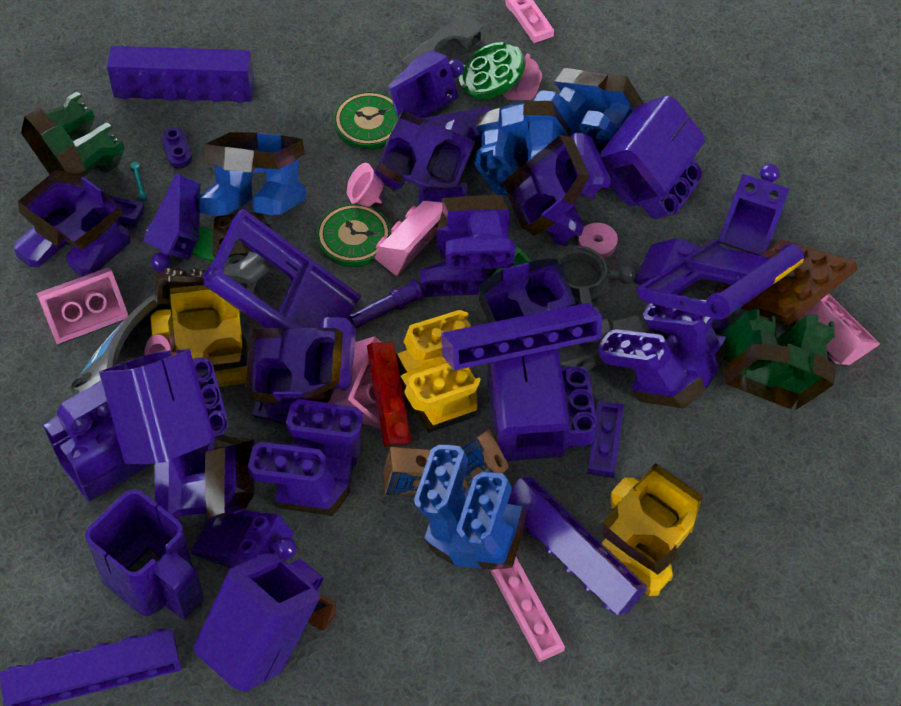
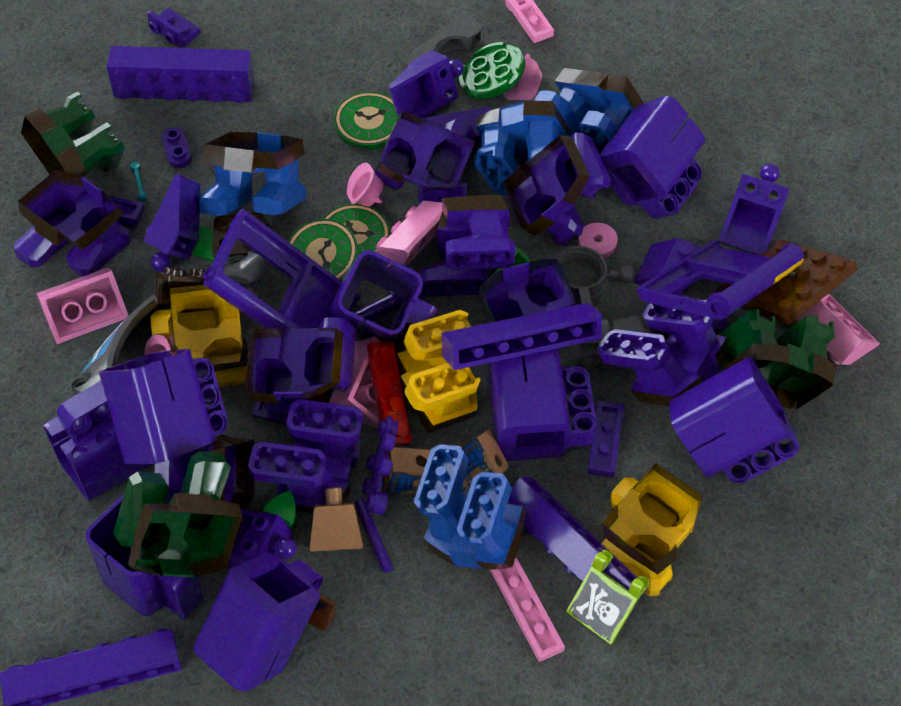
(172, 27): none -> dark purple bracket
(189, 533): none -> dark green piece
(283, 506): none -> green tile
(327, 244): none -> tile
(335, 524): none -> medium nougat torso
(373, 535): none -> dark purple bar
(381, 465): none -> dark purple plant
(394, 279): none -> dark purple piece
(603, 602): none -> flag
(734, 421): none -> dark purple piece

